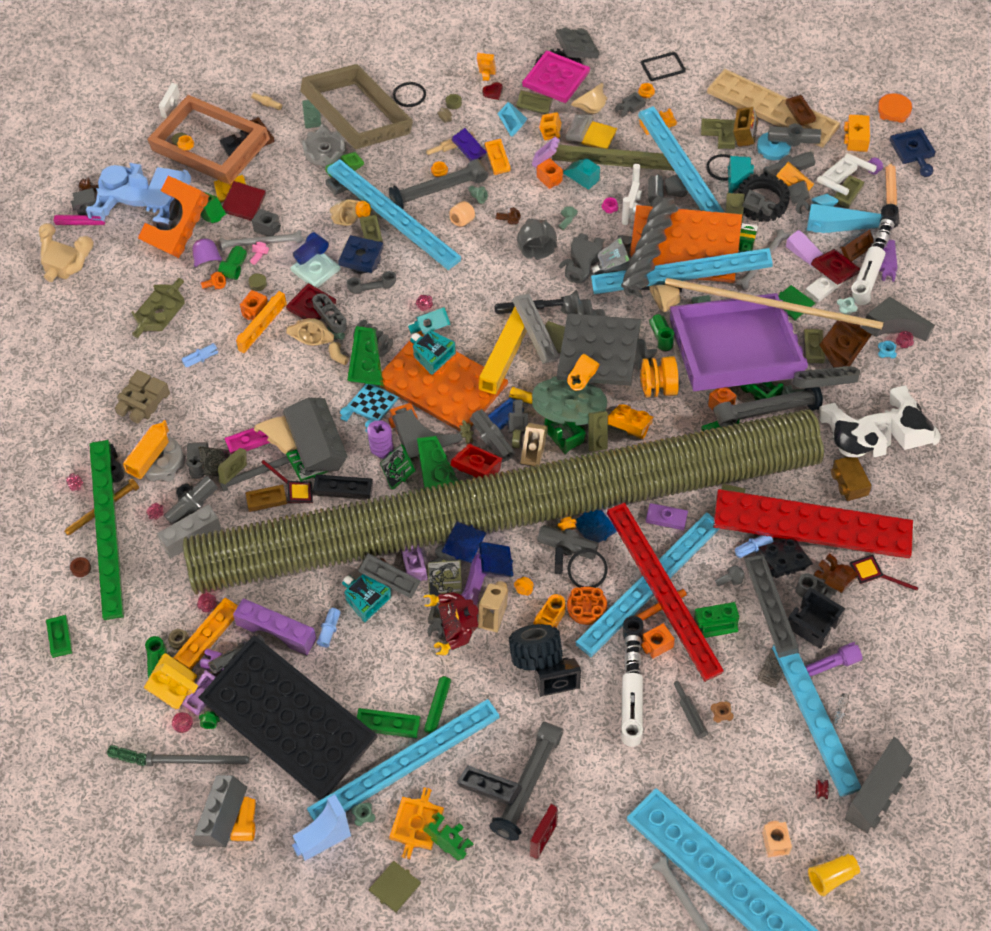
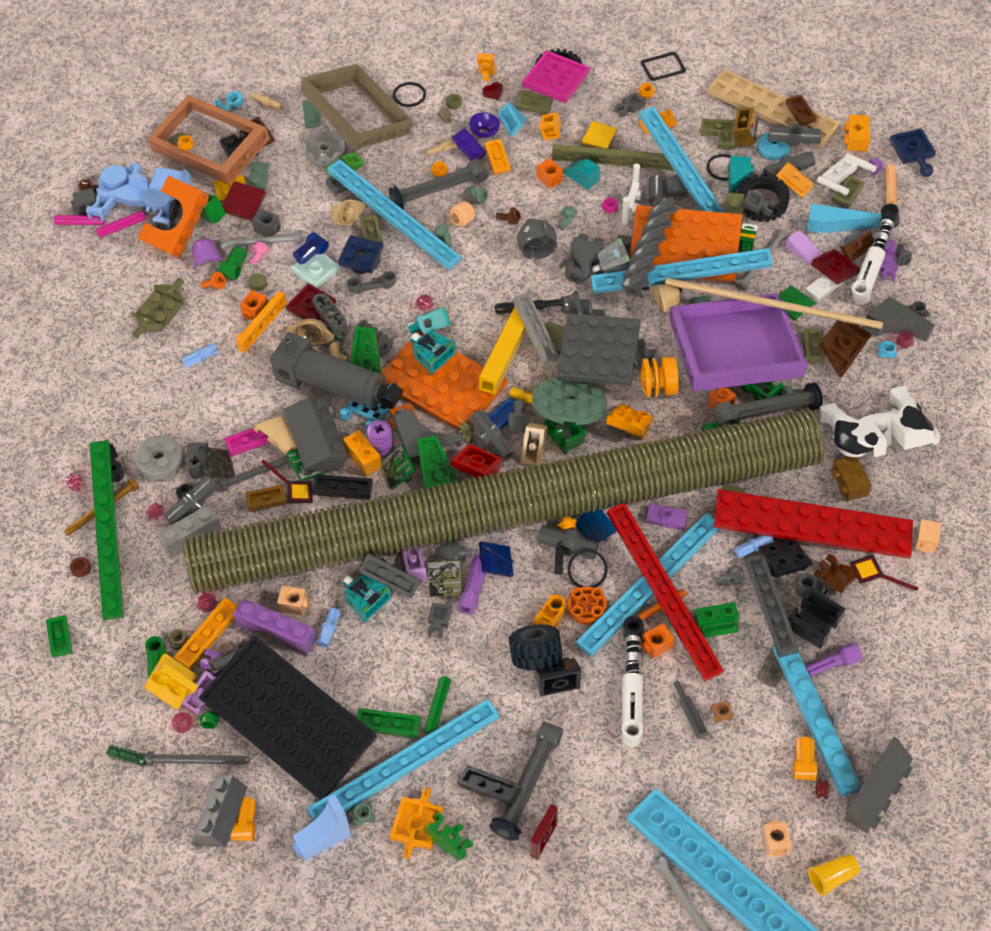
(59, 258): tan torso -> none
(121, 224): none -> dark pink axle
(141, 396): dark tan hips -> none
(147, 450): light orange piece -> none
(169, 100): white plate -> none
(232, 466): olive plate -> none
(233, 99): none -> medium azure plate
(259, 175): none -> sand green plate
(288, 594): none -> light nougat brick
(299, 363): none -> dark grey piece
(362, 209): light orange plate -> none
(362, 453): none -> light orange brick
(394, 886): olive piece -> none
(442, 232): none -> sand green plate
(457, 618): dark red torso -> none
(463, 542): clear blue piece -> none
(484, 121): none -> dark purple piece
(496, 599): tan torso -> none
(516, 438): olive tile -> none
(524, 586): light orange plate -> none
(545, 152): lavender tile -> none
(577, 43): dark grey plate -> none
(578, 127): light grey plate -> none
(584, 370): light orange piece -> none
(592, 101): tan hat -> none
(598, 431): olive plate -> none
(662, 332): green piece -> none
(799, 195): dark grey plate -> none
(804, 765): none -> light orange piece
(825, 200): medium azure slope -> none
(826, 377): dark grey beam -> none
(847, 305): light aqua plate -> none
(894, 107): orange tile -> none
(903, 257): none -> dark grey plate
(921, 306): none -> dark grey plate
(928, 536): none -> light nougat brick

